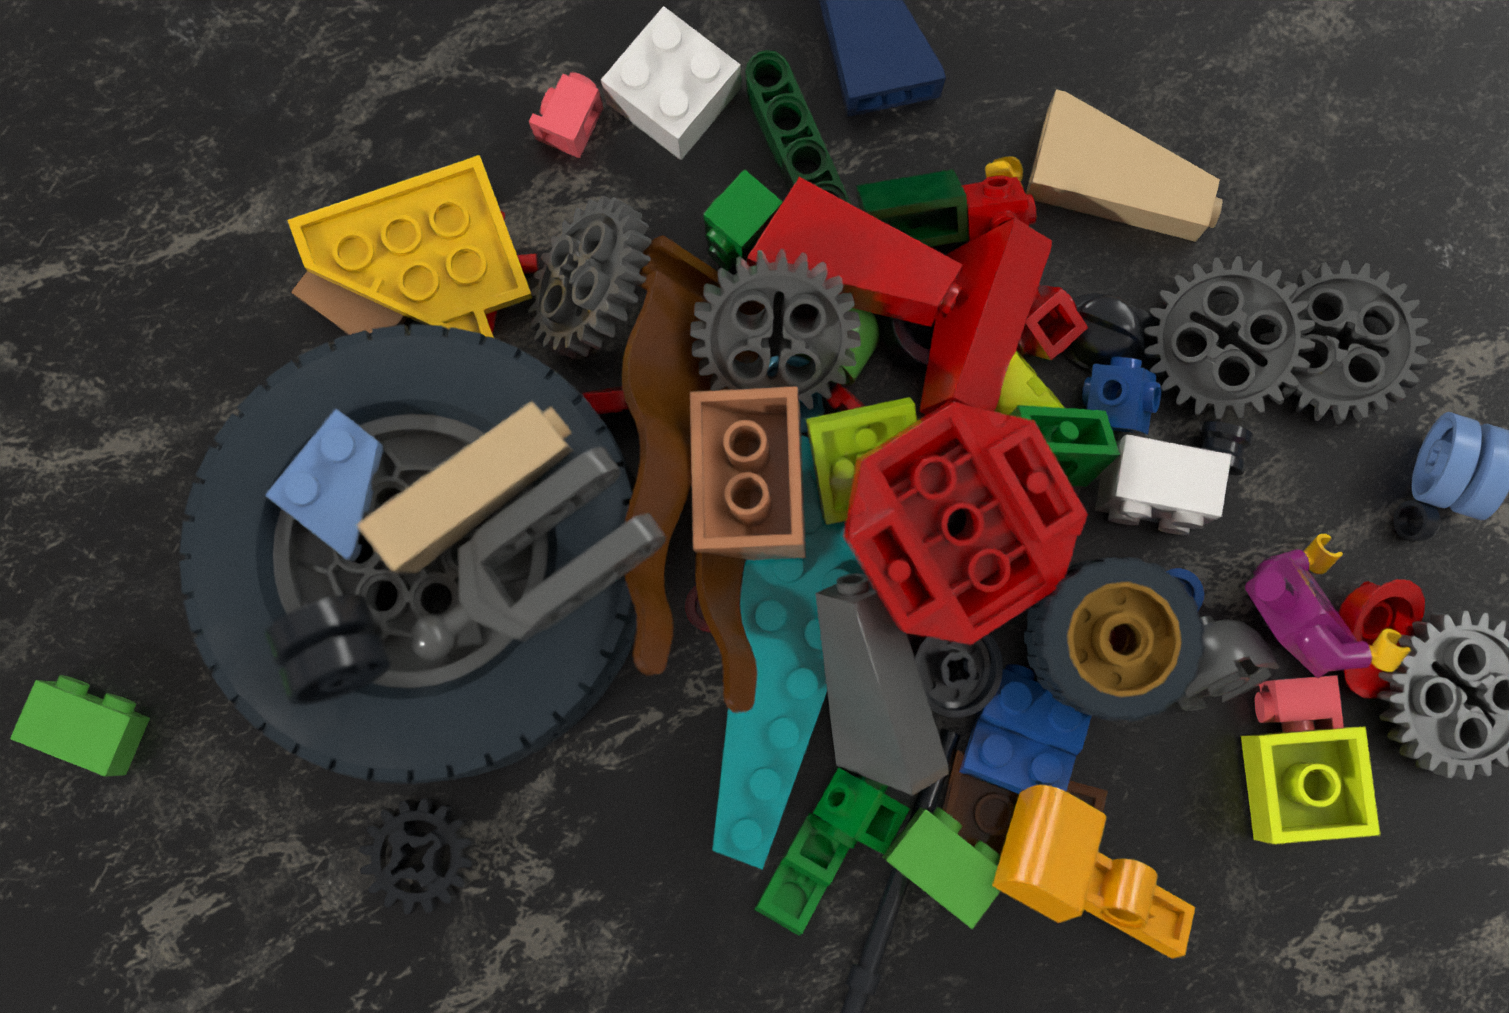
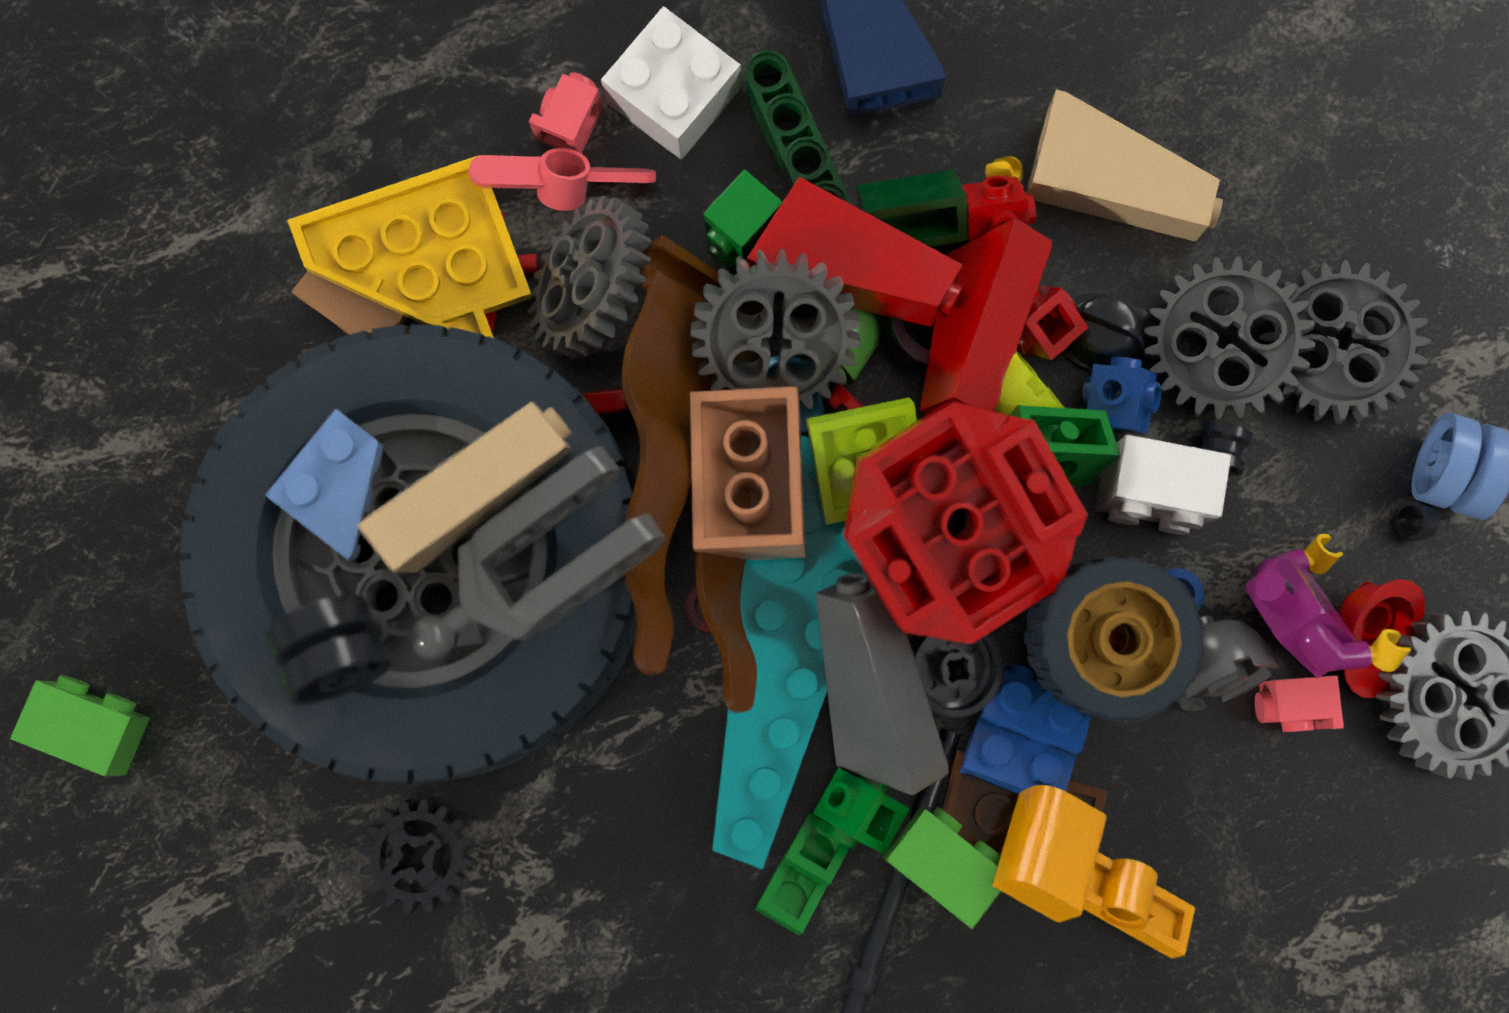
(558, 175): none -> coral piece
(1310, 785): neon yellow brick -> none

